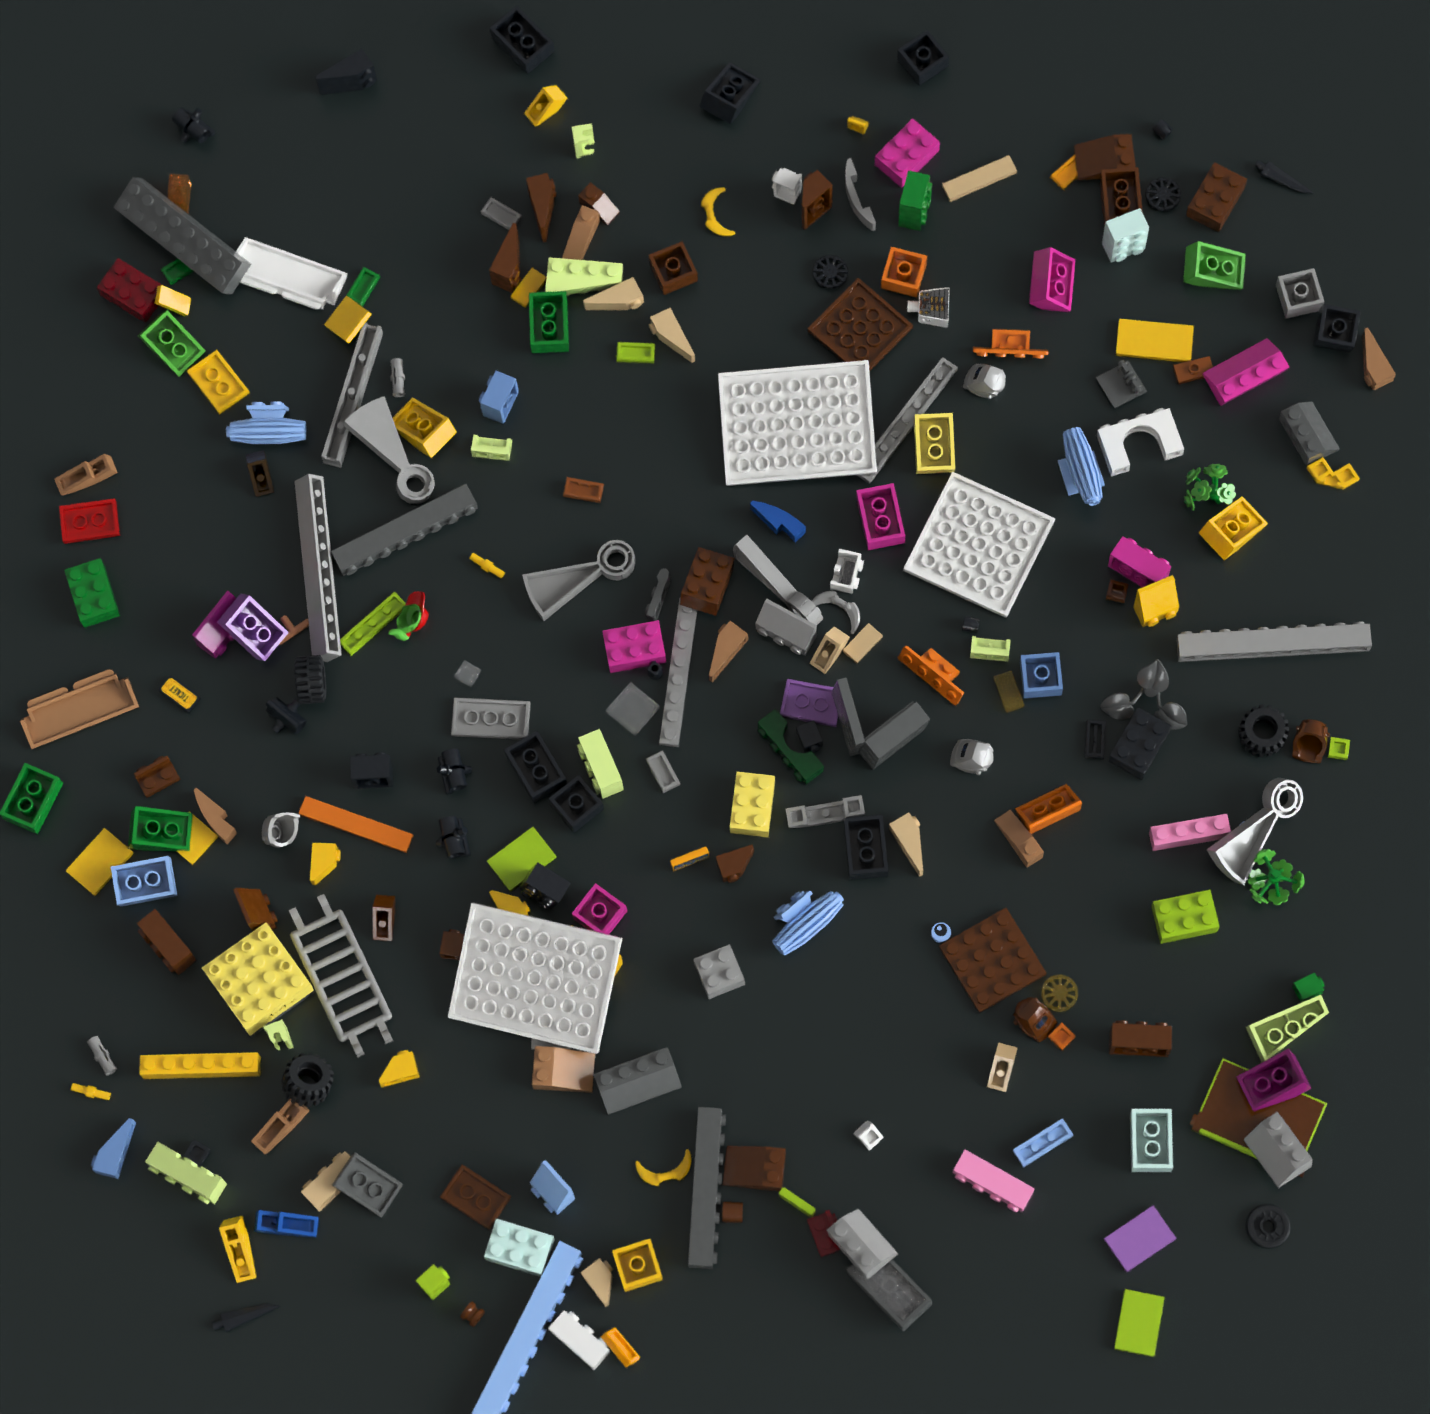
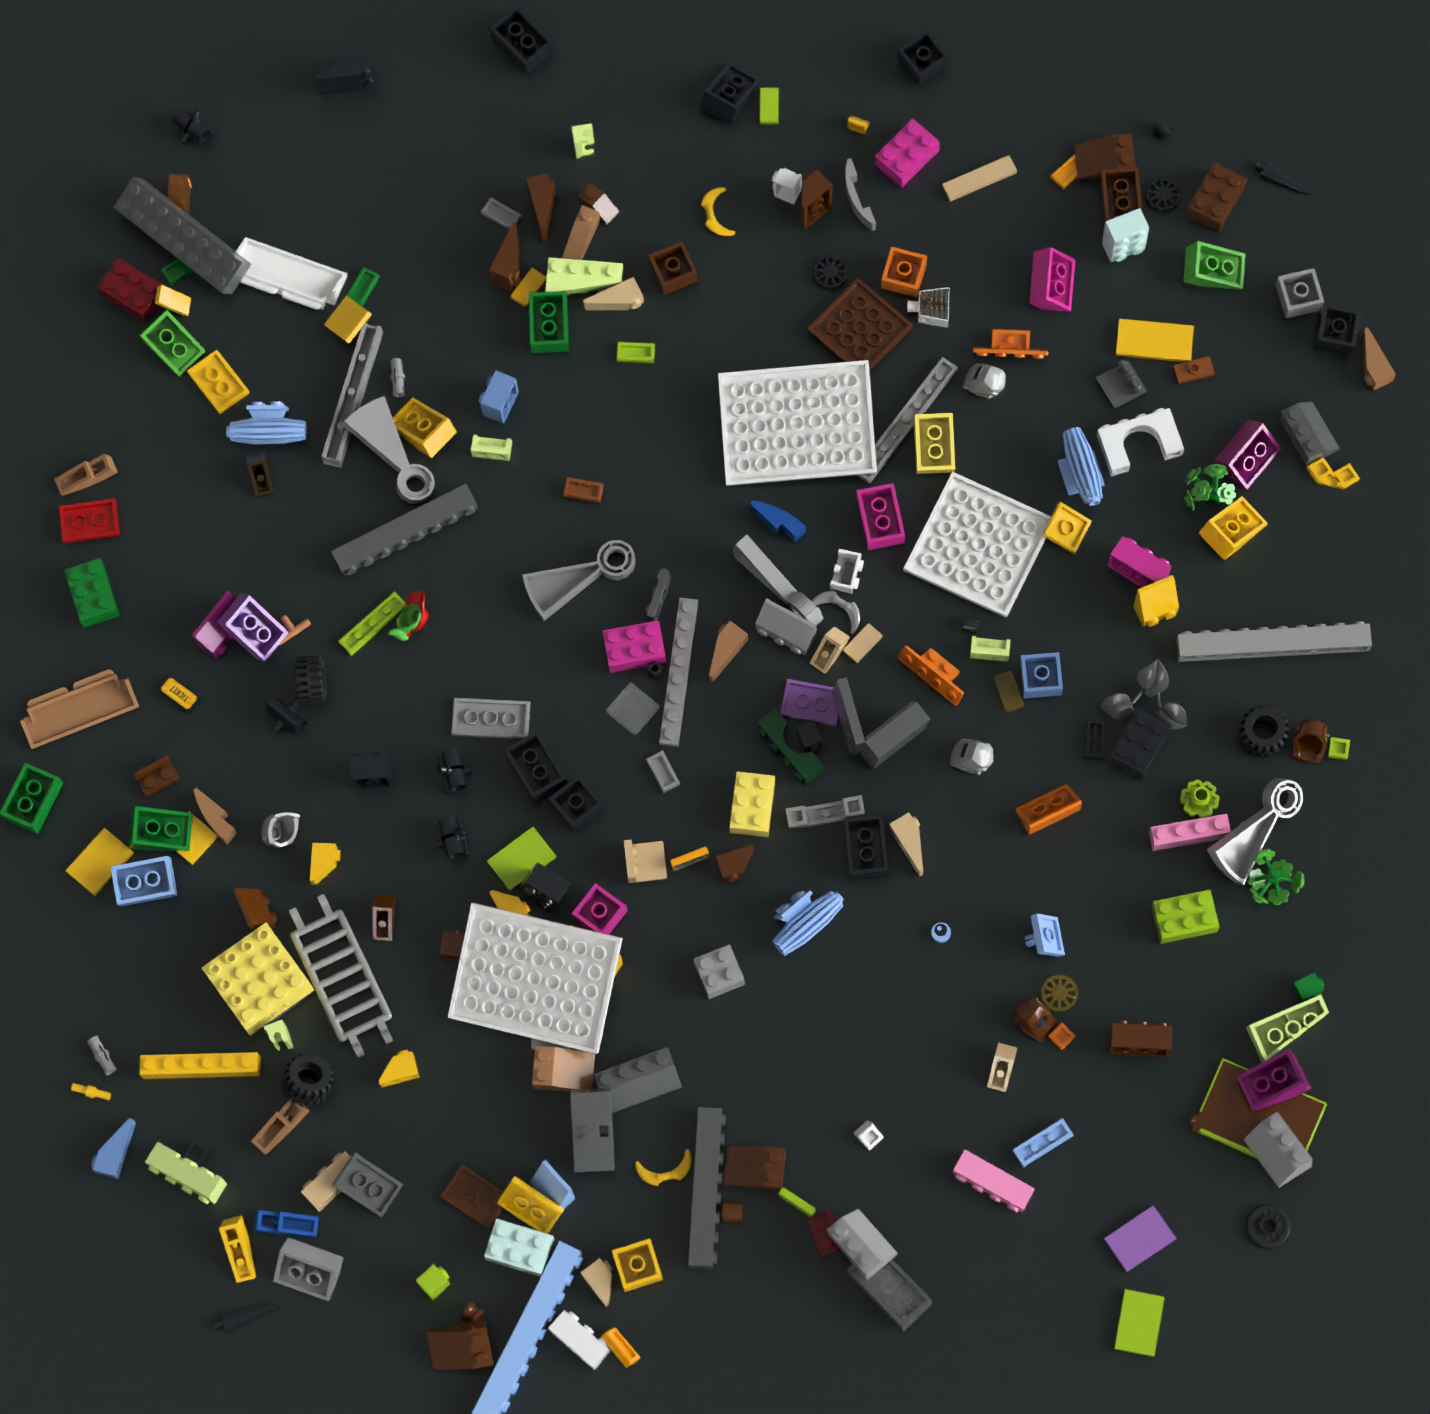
(165, 942): reddish brown brick -> none
(308, 1269): none -> light grey slope
(317, 567): light grey brick -> none
(355, 824): orange tile -> none
(460, 1346): none -> reddish brown slope
(467, 673): clear tile -> none
(487, 565): yellow bar -> none
(530, 1205): none -> yellow tile
(545, 104): yellow slope -> none
(592, 1130): none -> dark grey brick
(599, 764): yellowish green brick -> none
(645, 861): none -> tan bracket
(669, 332): tan slope -> none
(707, 581): reddish brown brick -> none
(769, 105): none -> lime tile
(915, 200): green brick -> none
(992, 960): reddish brown plate -> none
(1019, 838): medium nougat slope -> none
(1046, 935): none -> light blue tile
(1066, 527): none -> yellow tile
(1117, 591): reddish brown brick -> none
(1151, 1140): light aqua brick -> none
(1199, 799): none -> lime plant
(1245, 371): dark pink slope -> none
(1248, 453): none -> magenta slope

